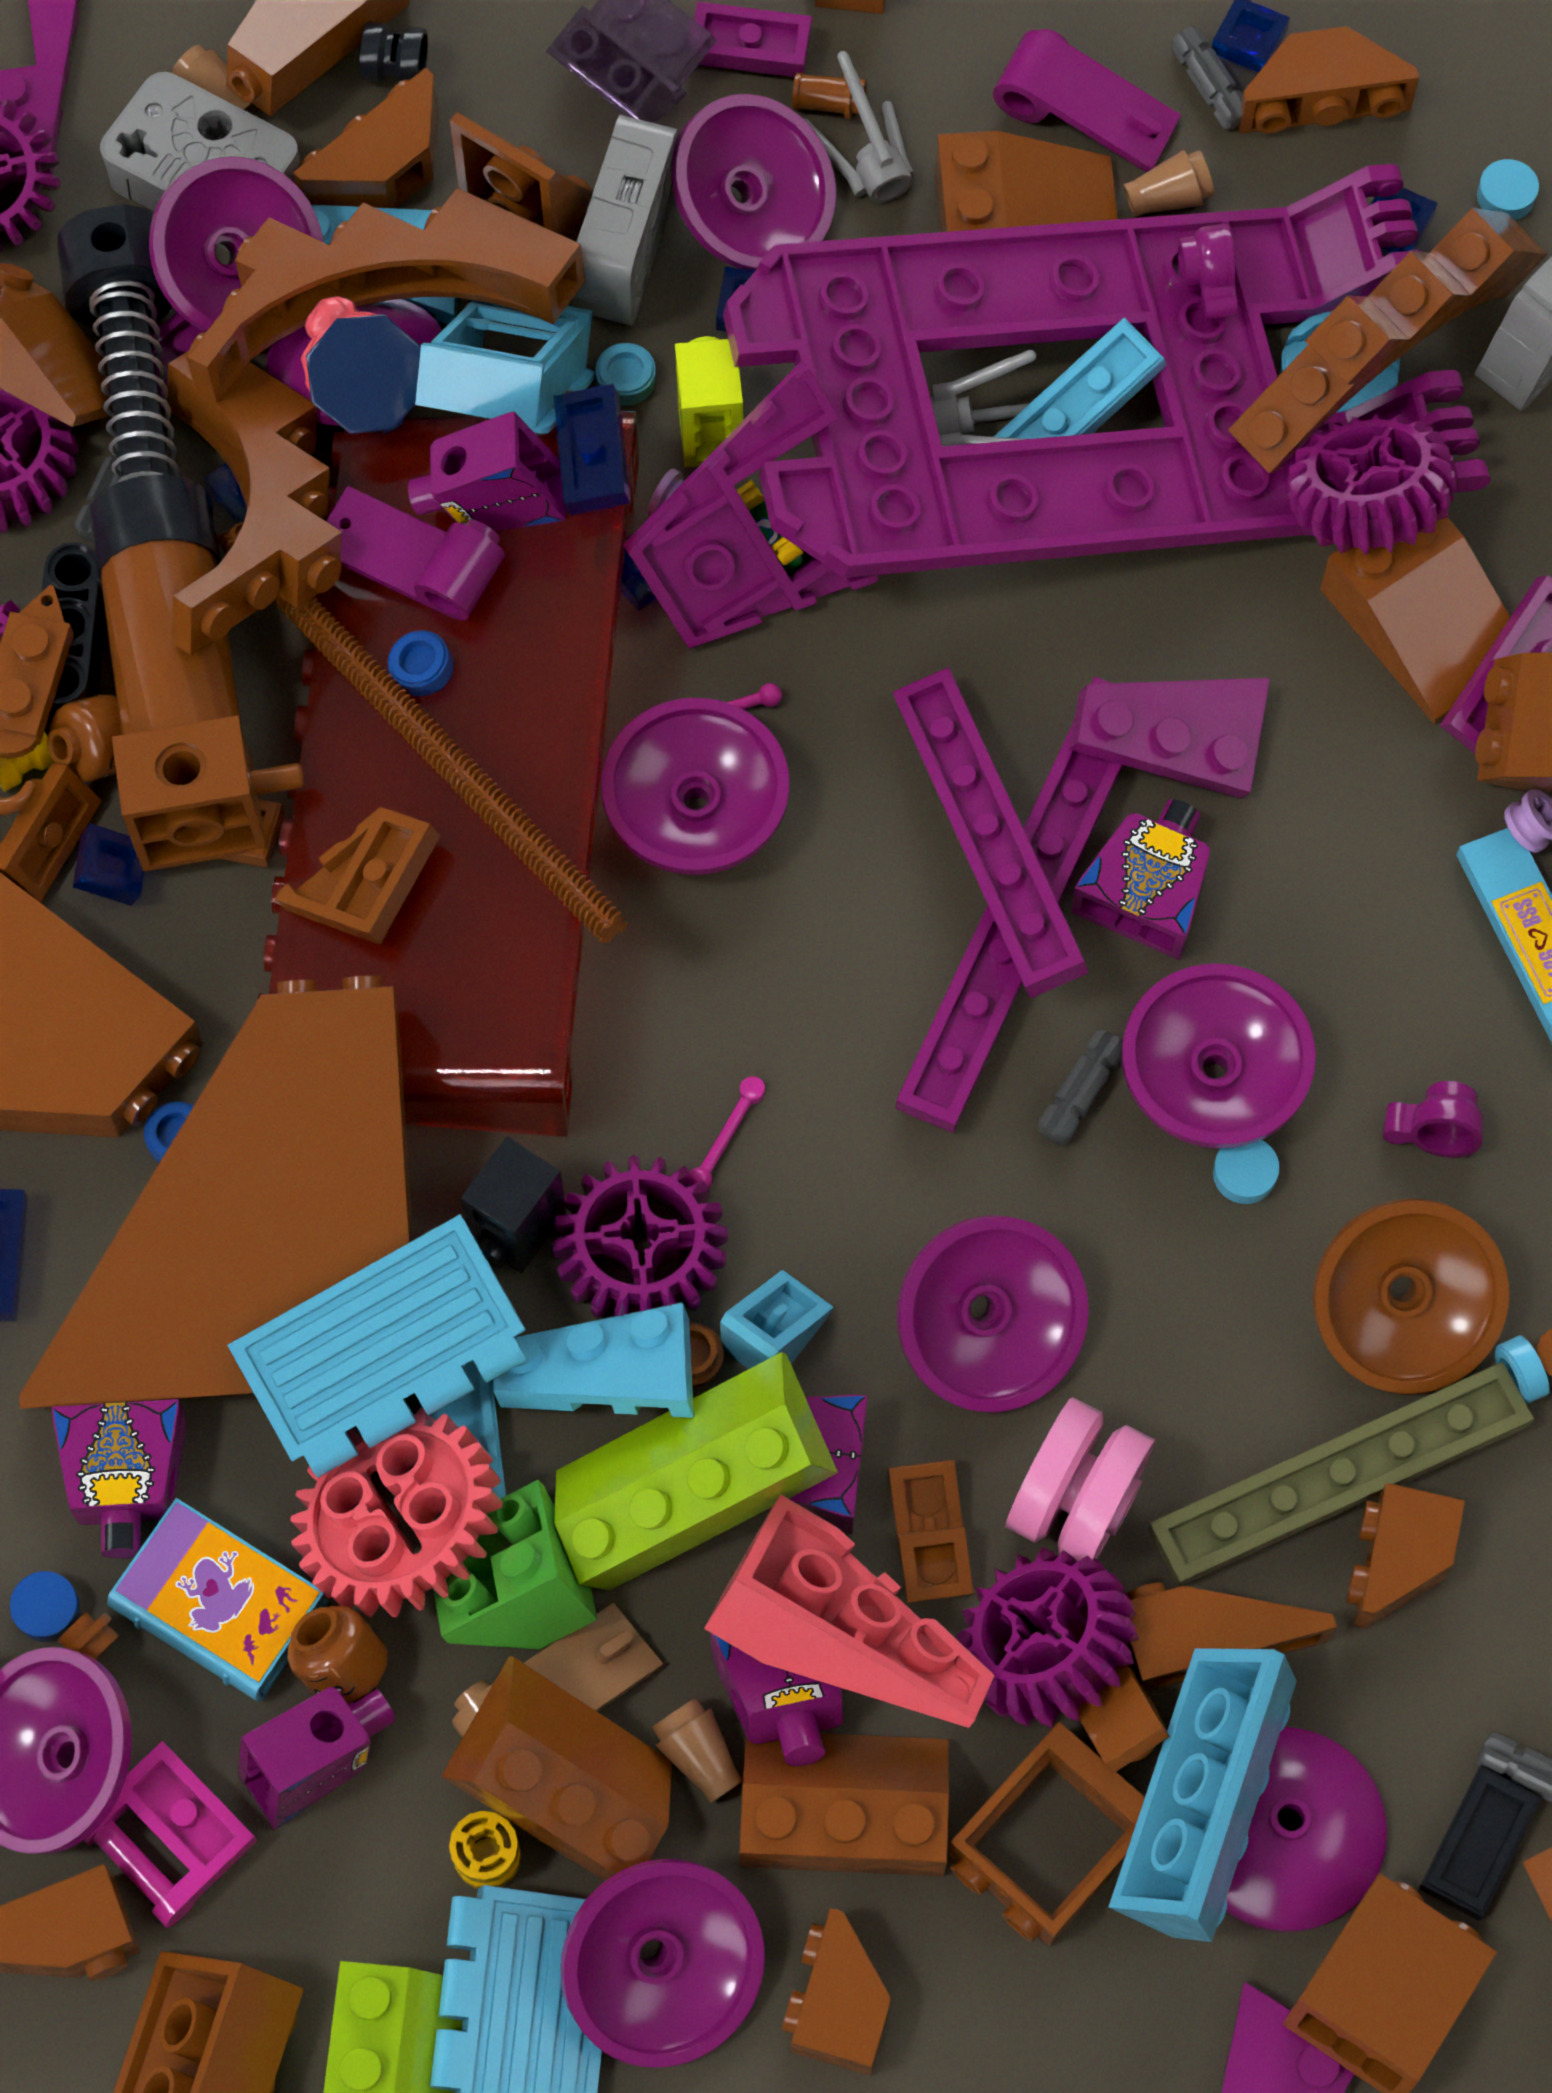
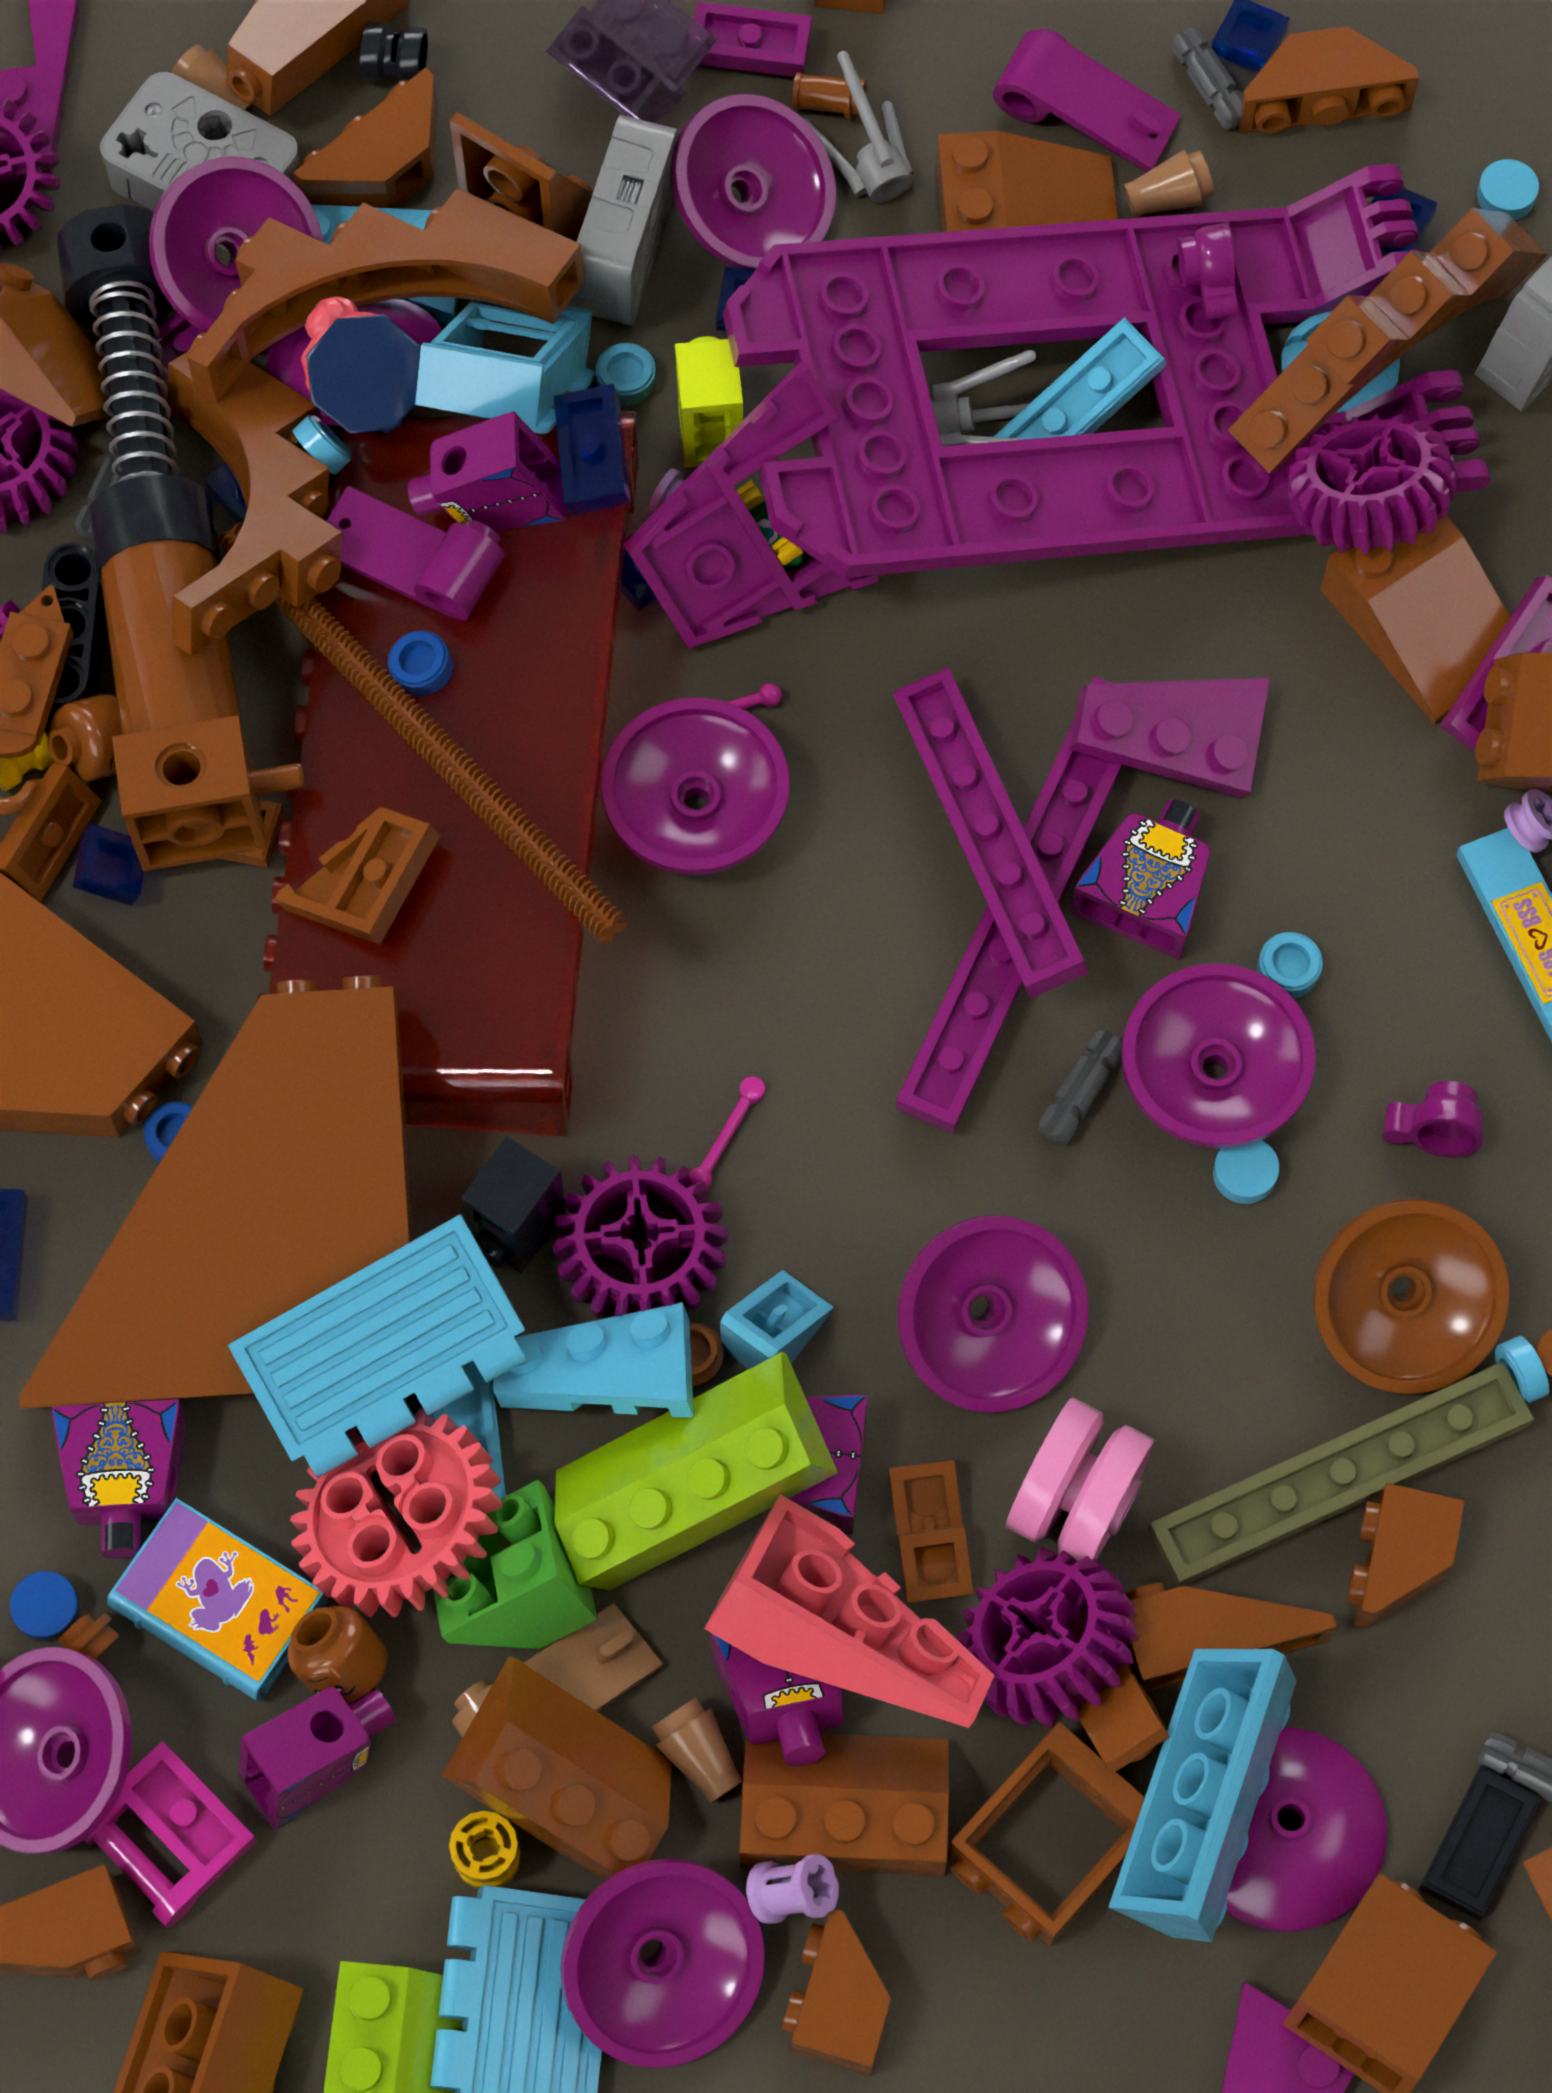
(322, 443): none -> medium azure tile
(792, 1889): none -> lavender bush
(1291, 962): none -> medium azure tile

